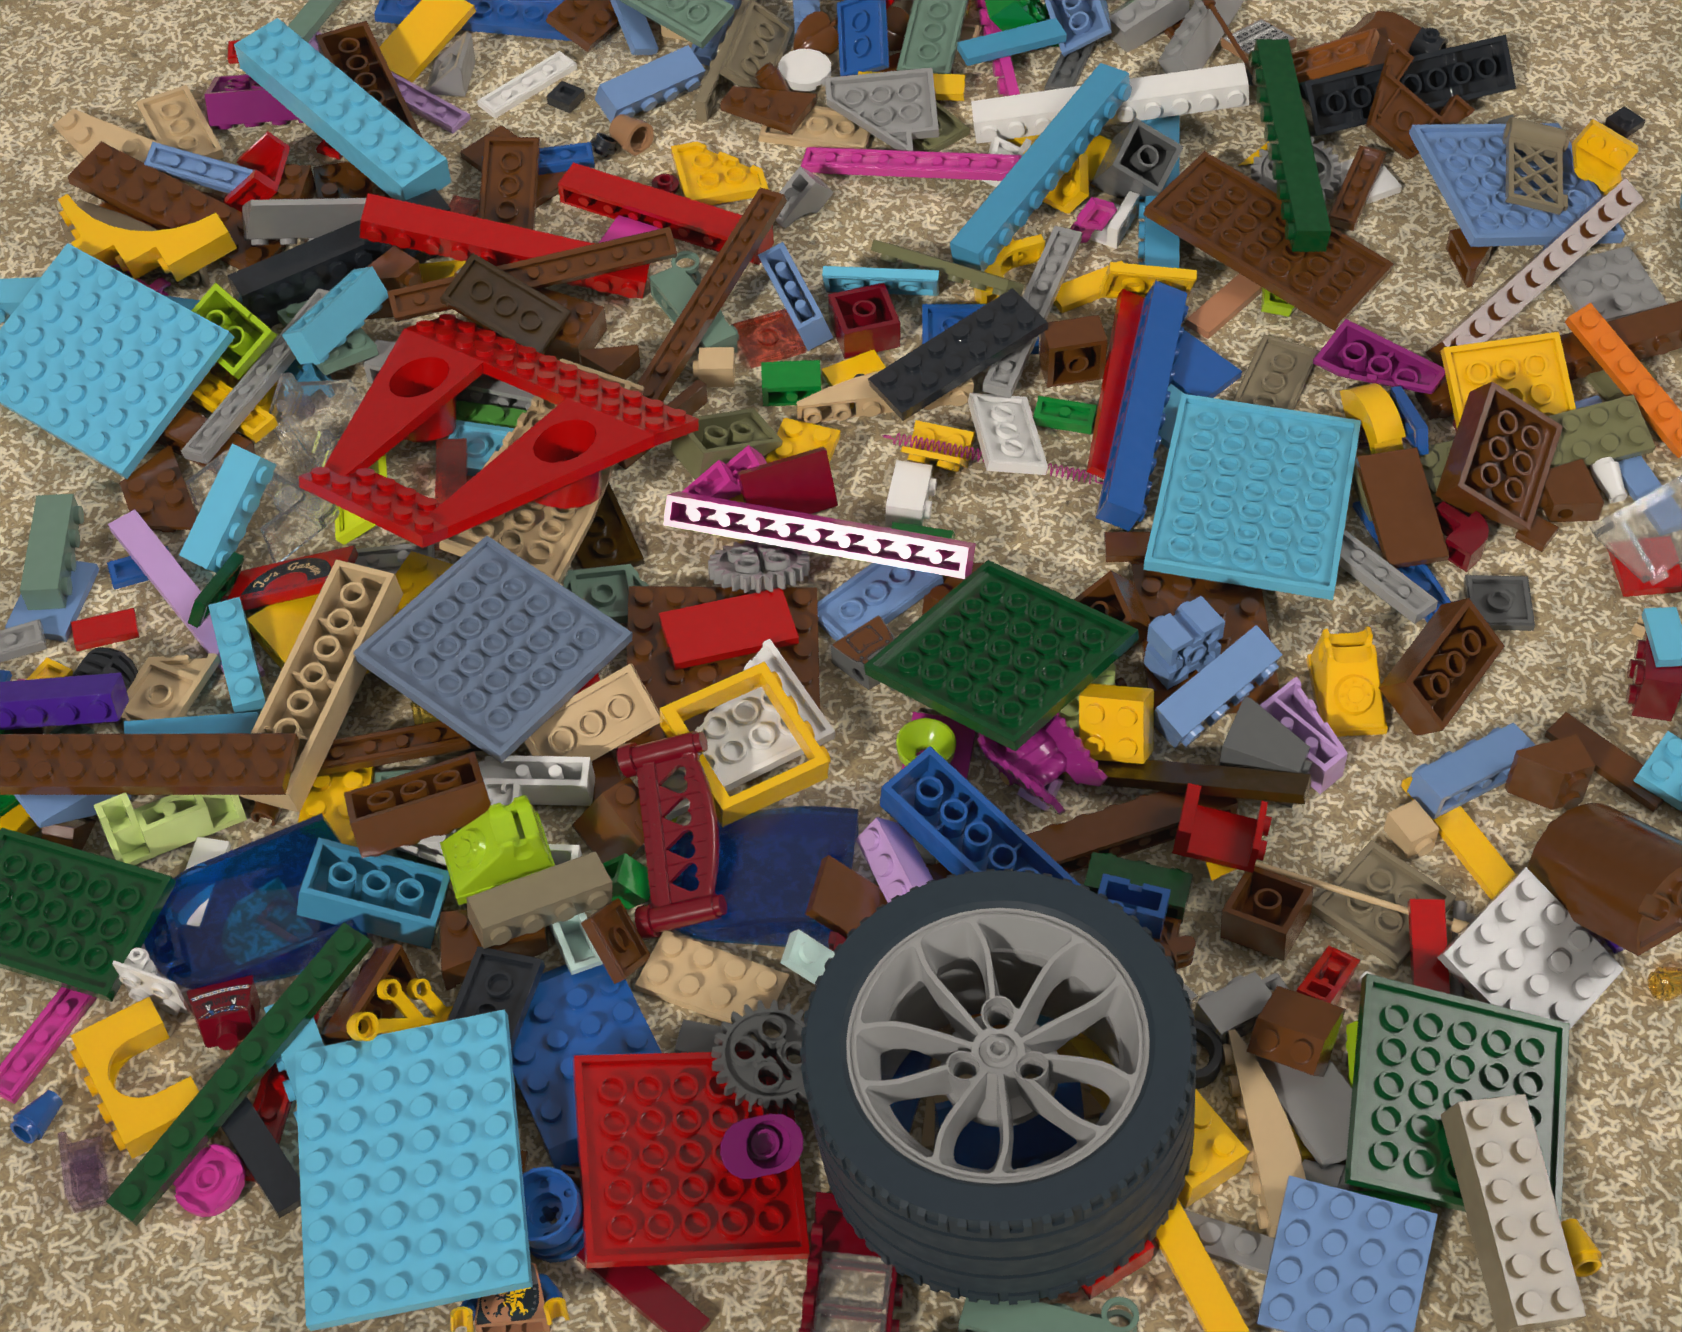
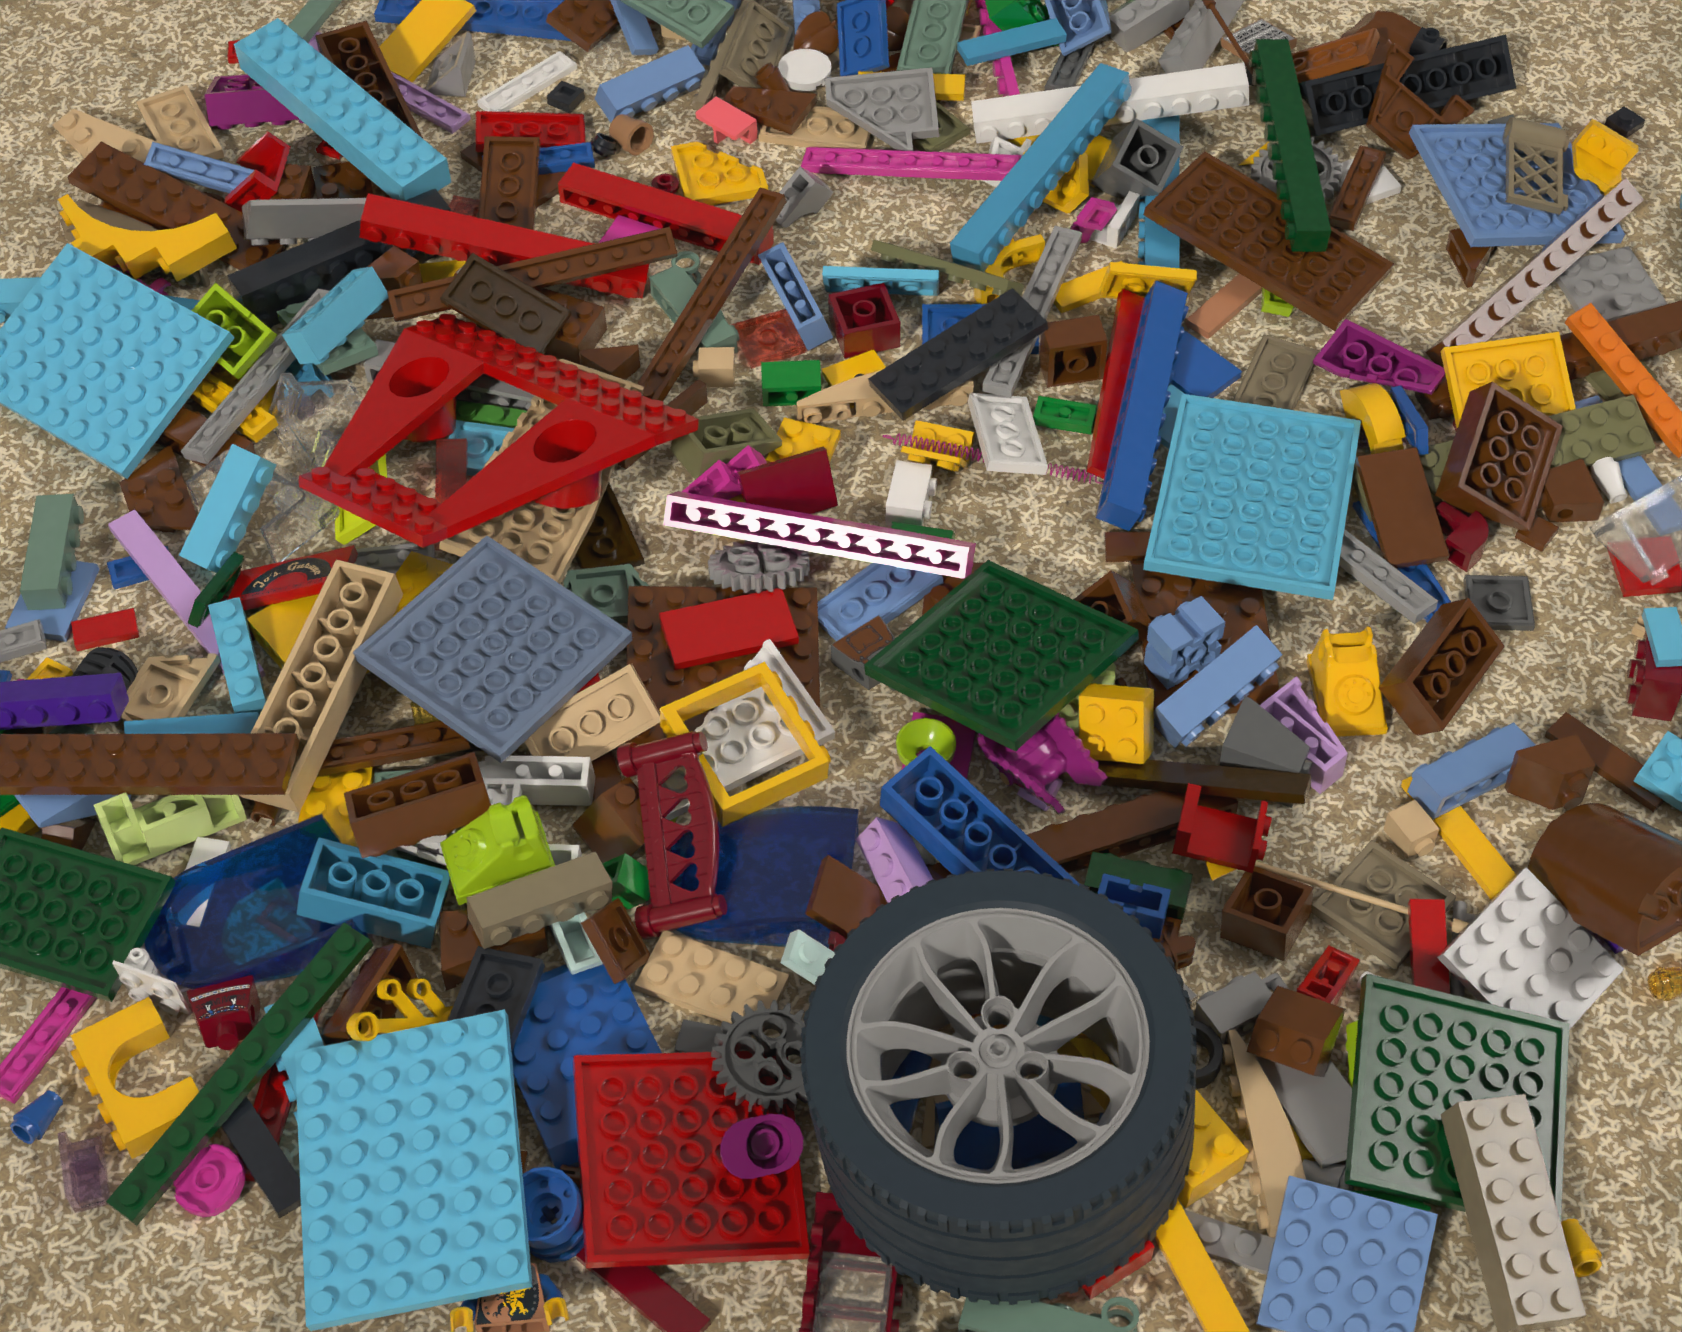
(552, 128): none -> red tile
(727, 121): none -> coral panel

